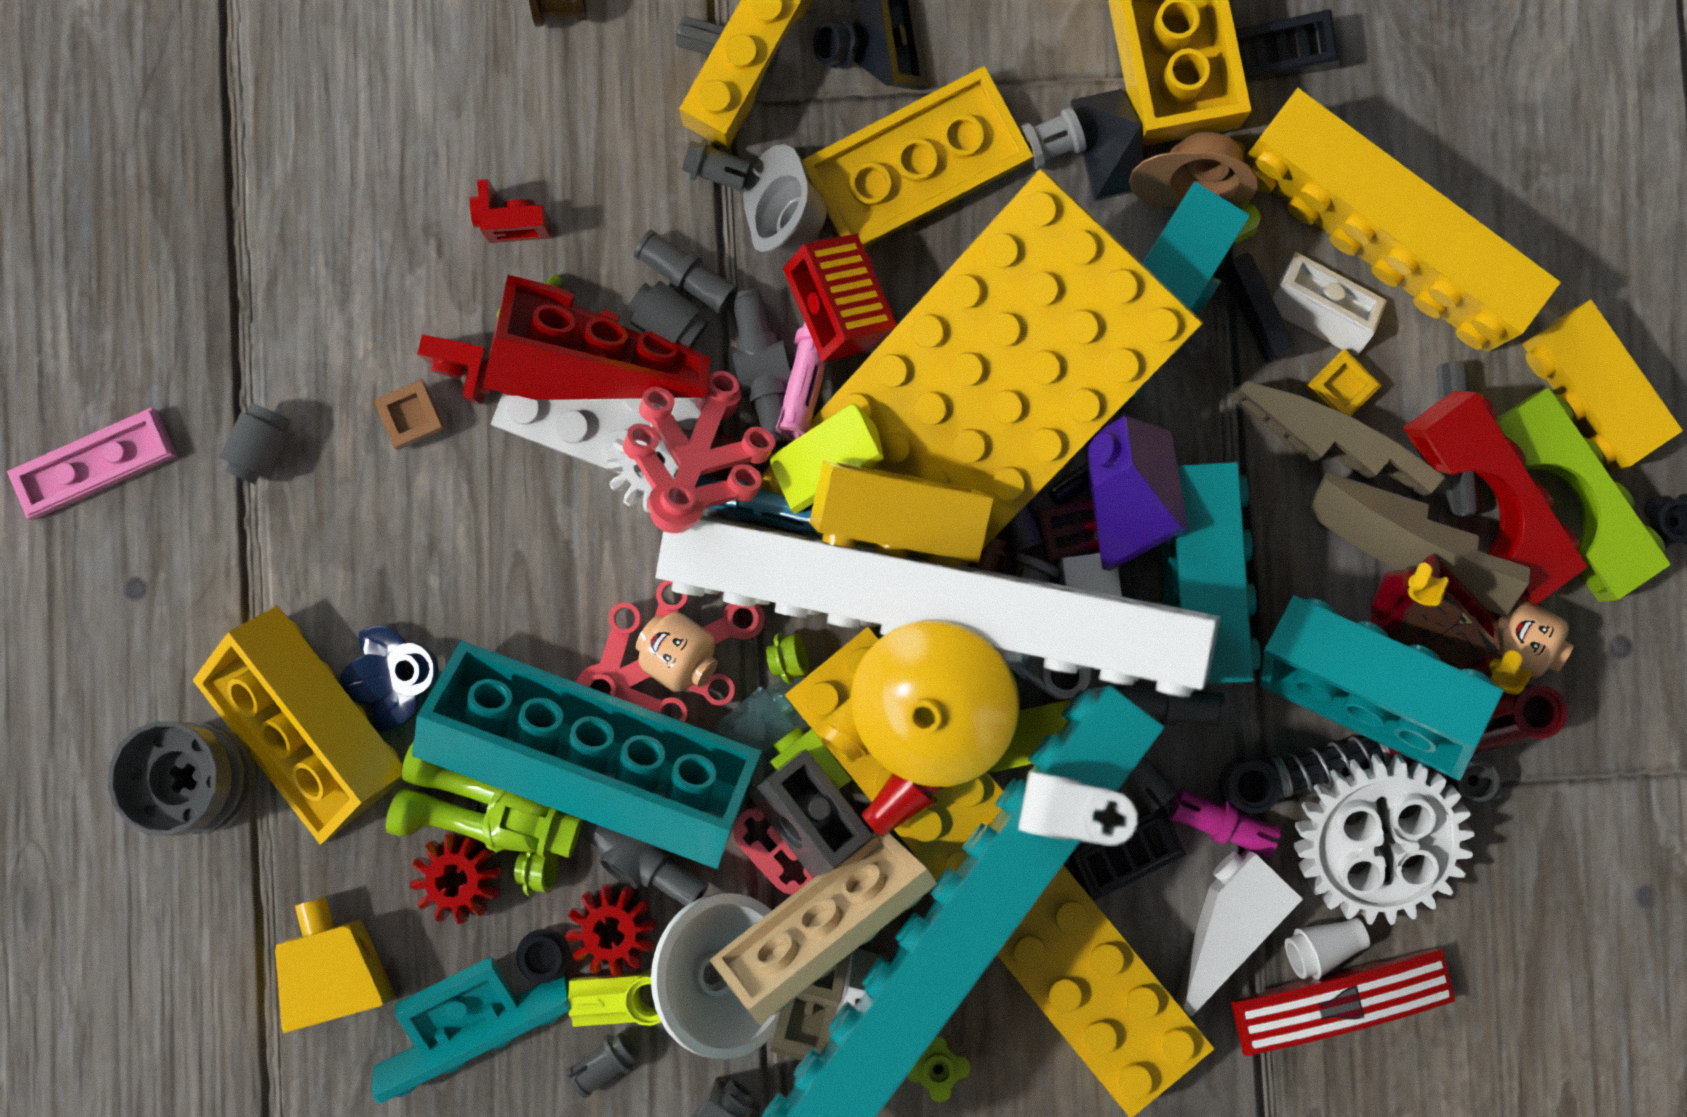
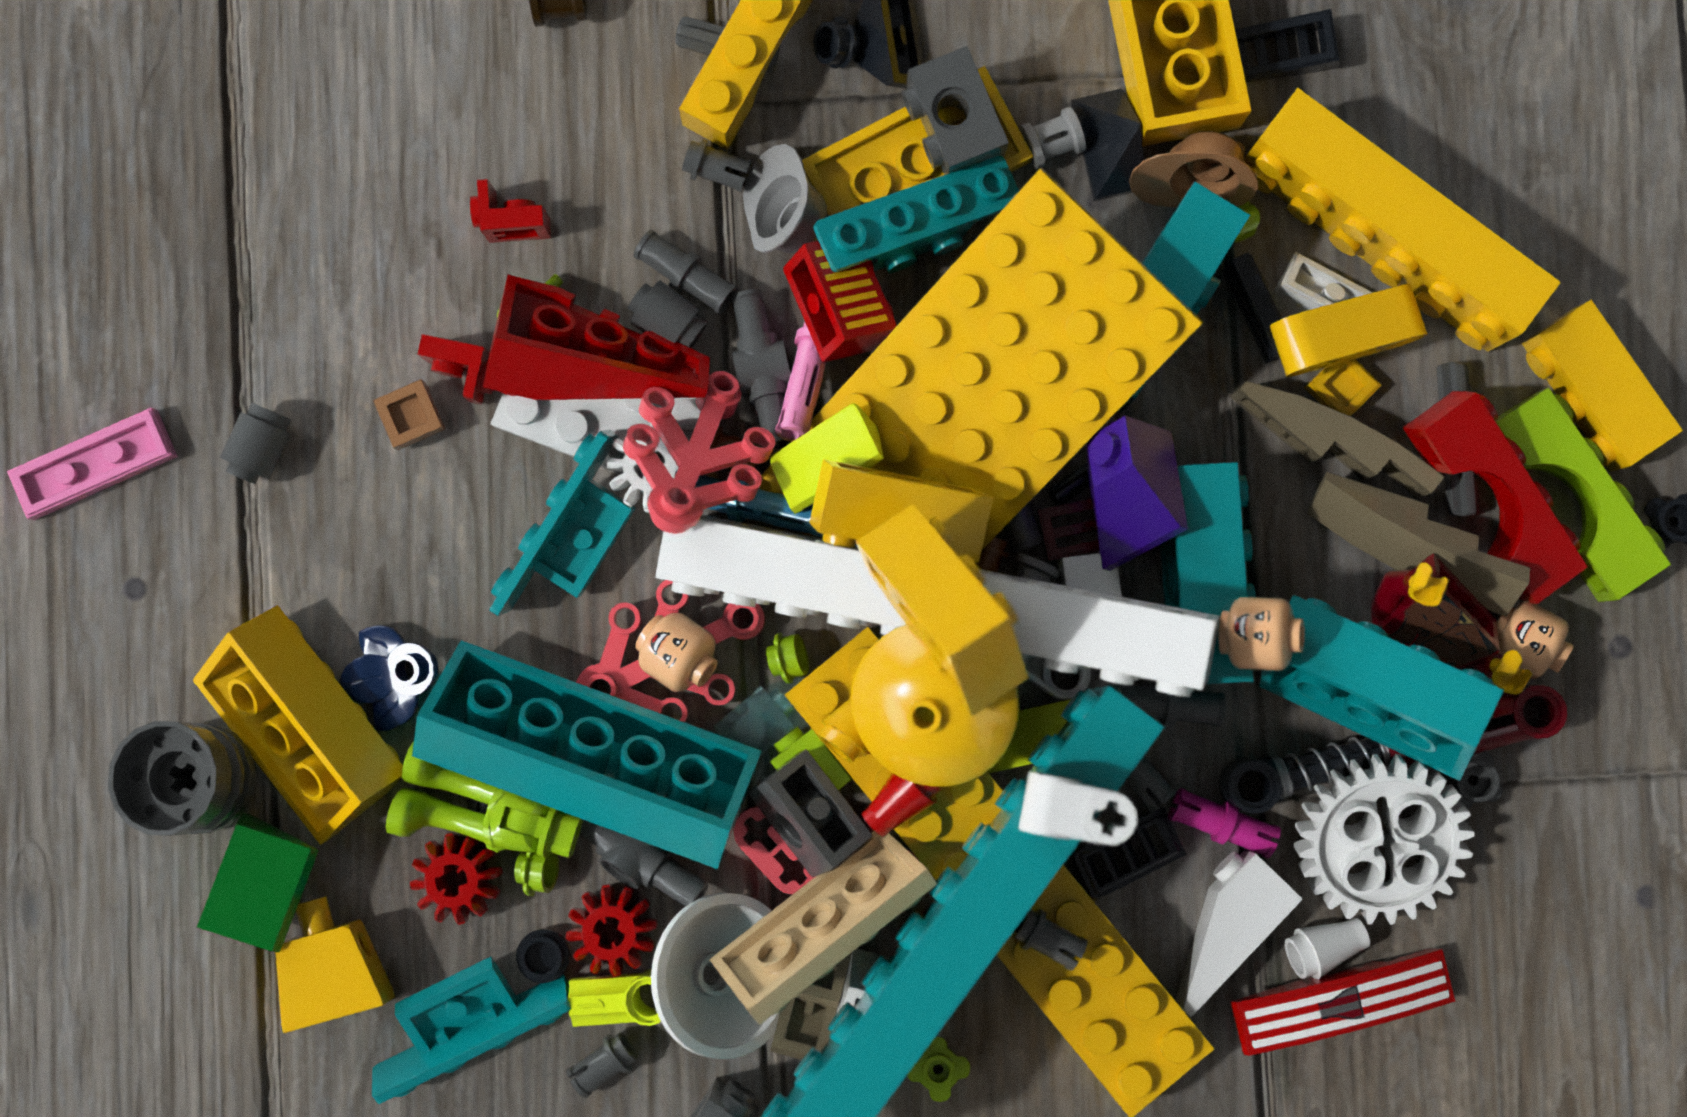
(258, 885): none -> green slope
(575, 533): none -> teal bracket
(916, 219): none -> teal bracket
(946, 605): none -> yellow wedge
(955, 83): none -> dark grey brick
(1049, 939): none -> dark grey pin
(1260, 633): none -> light nougat head
(1348, 330): none -> yellow beam

